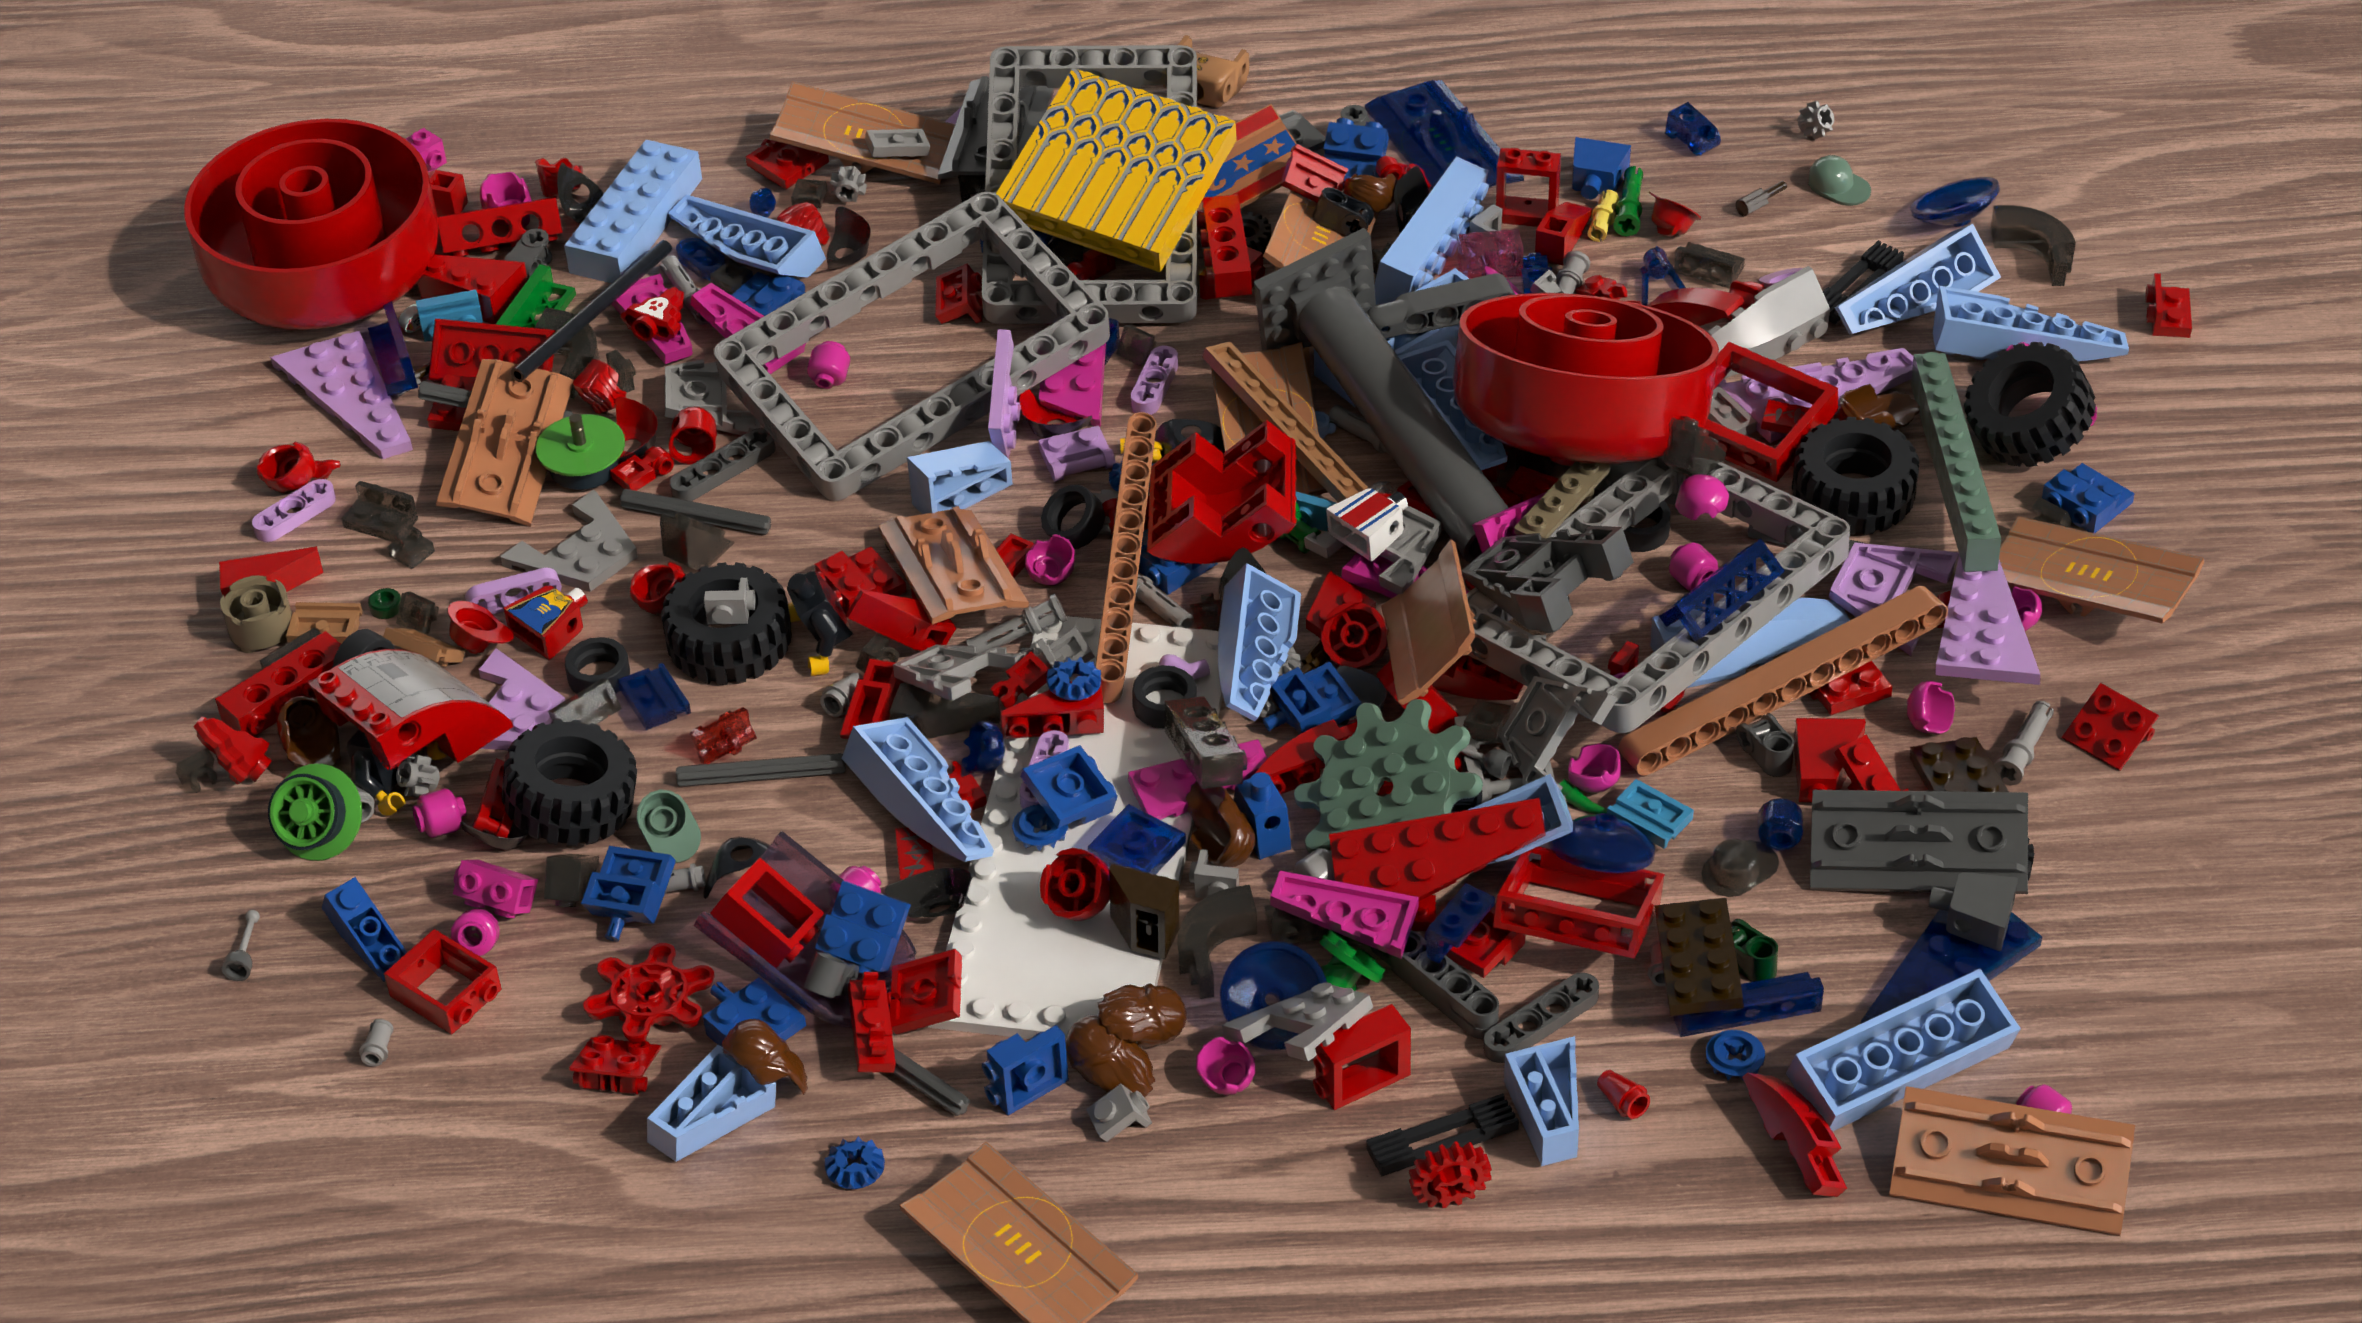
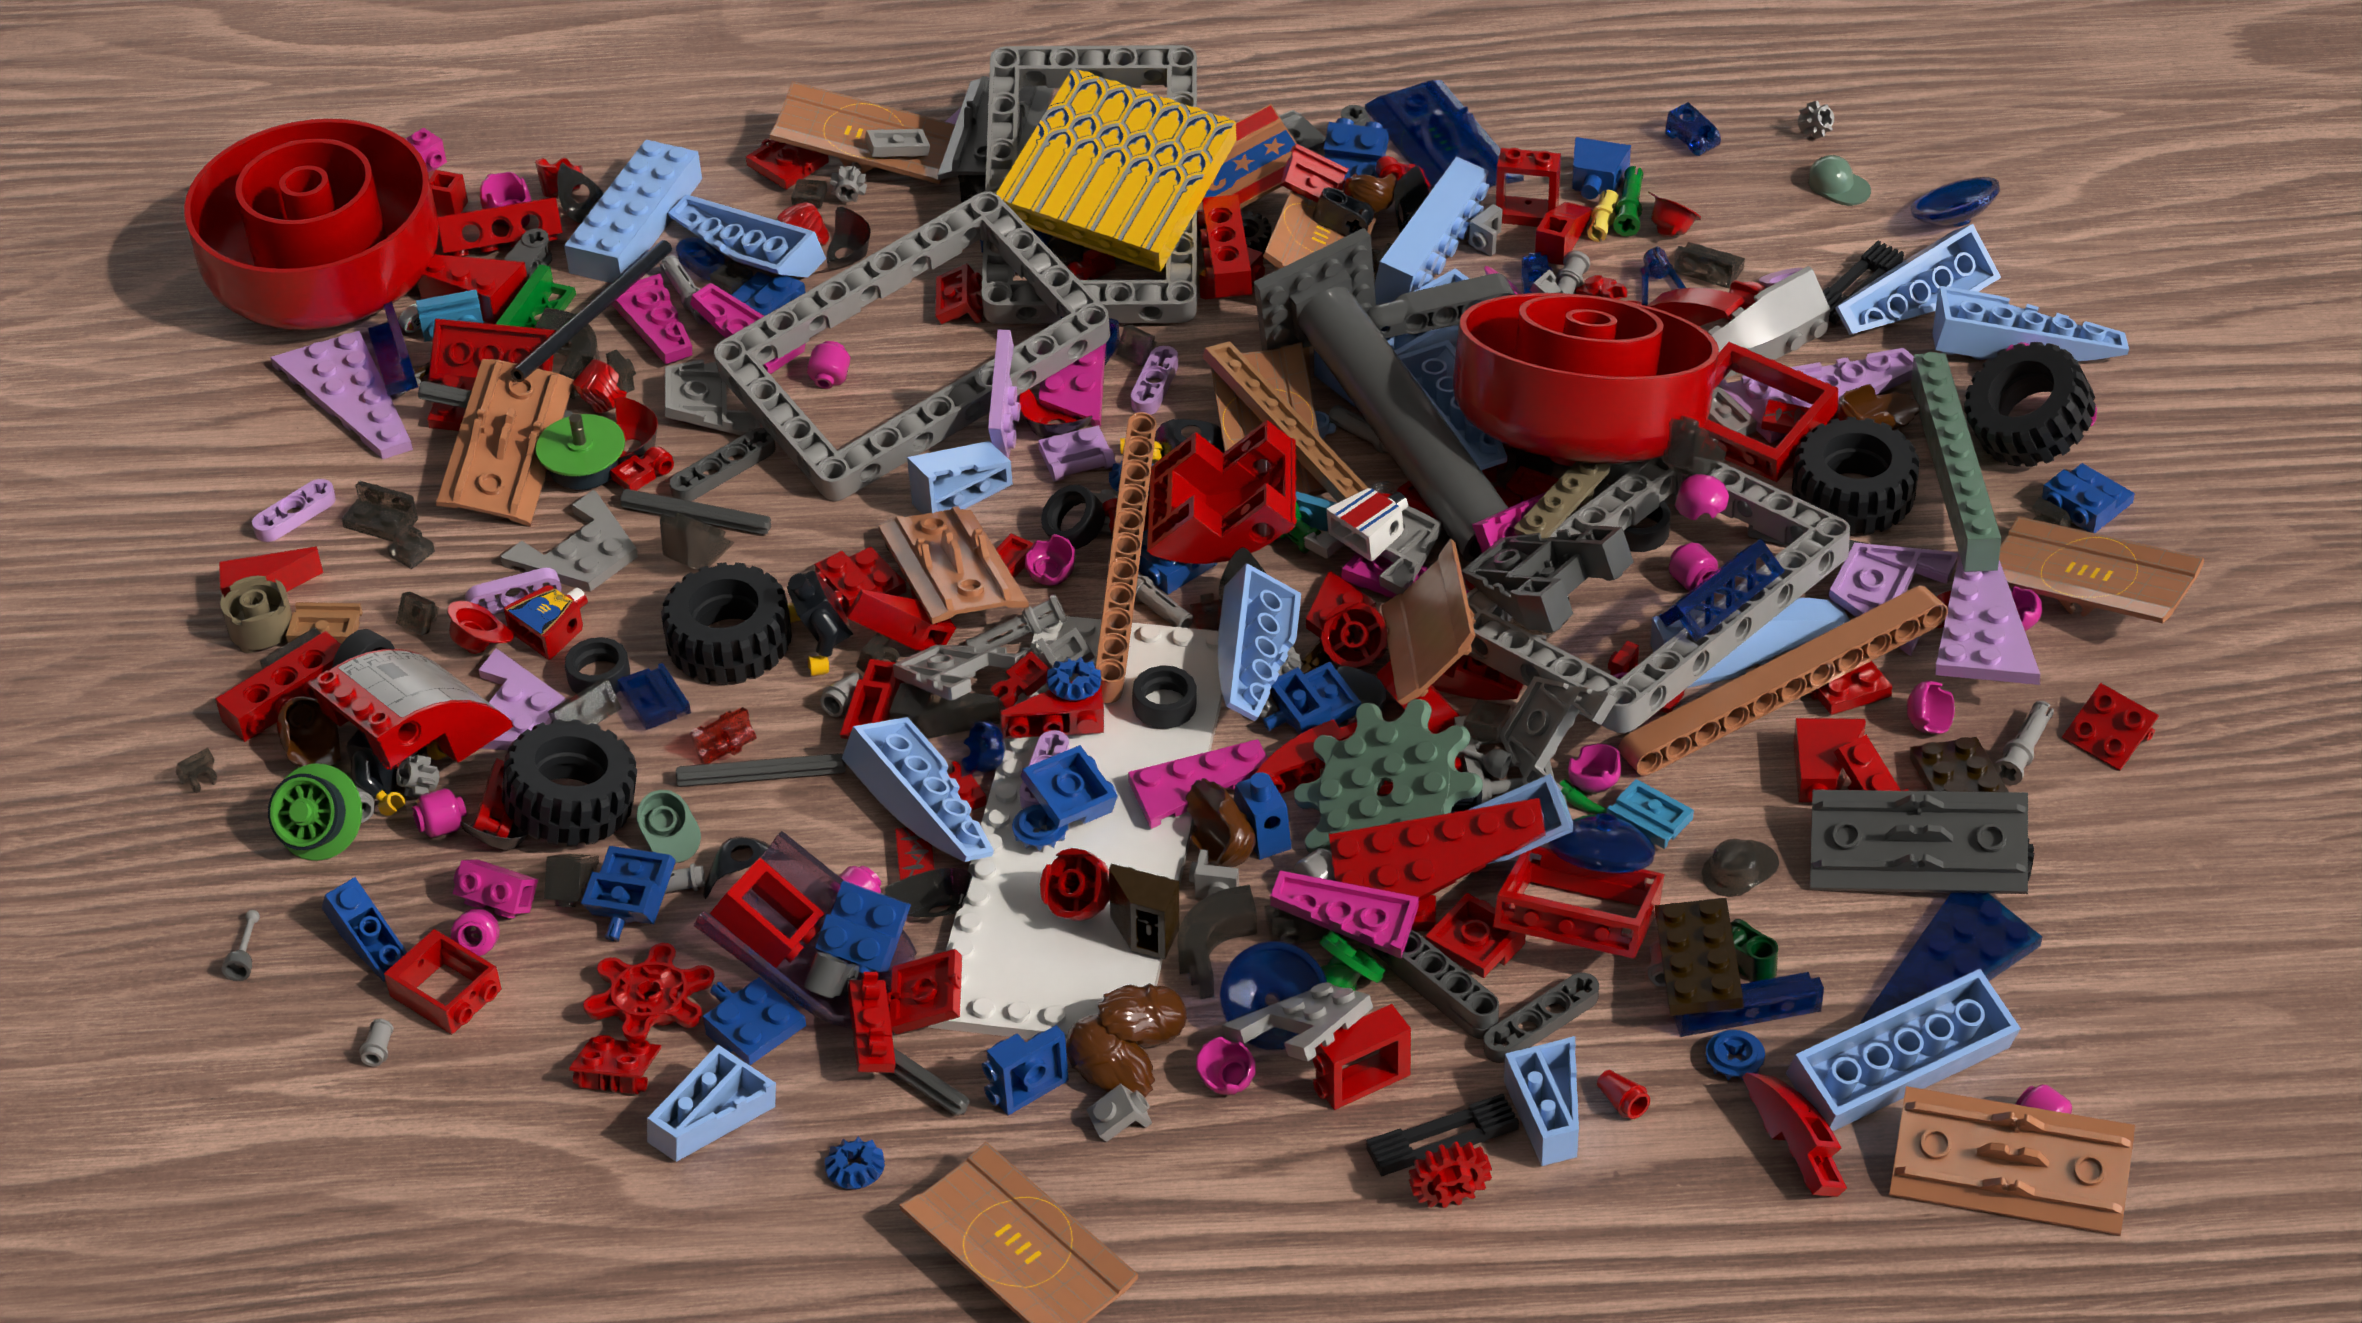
(235, 750): red rock -> none
(292, 467): red hair -> none
(384, 603): dark green tile -> none
(425, 645): medium nougat plate -> none
(652, 585): red hair -> none
(656, 316): red rock -> none
(695, 429): red helmet -> none
(730, 606): light grey bracket -> none
(762, 202): clear blue plate -> none
(764, 1053): reddish brown hair -> none
(1137, 841): clear blue plate -> none
(1196, 669): lavender arm -> none
(1204, 742): clear smoke brick -> none
(1218, 77): medium nougat piece -> none
(1457, 921): clear blue bracket -> none
(1495, 249): clear pink brick -> none
(1758, 198): dark brown axle -> none
(1767, 745): dark grey piece -> none
(1780, 824): clear blue head -> none
(1978, 907): dark grey torso -> none
(2036, 232): clear smoke arch -> none
(2168, 309): red bracket -> none

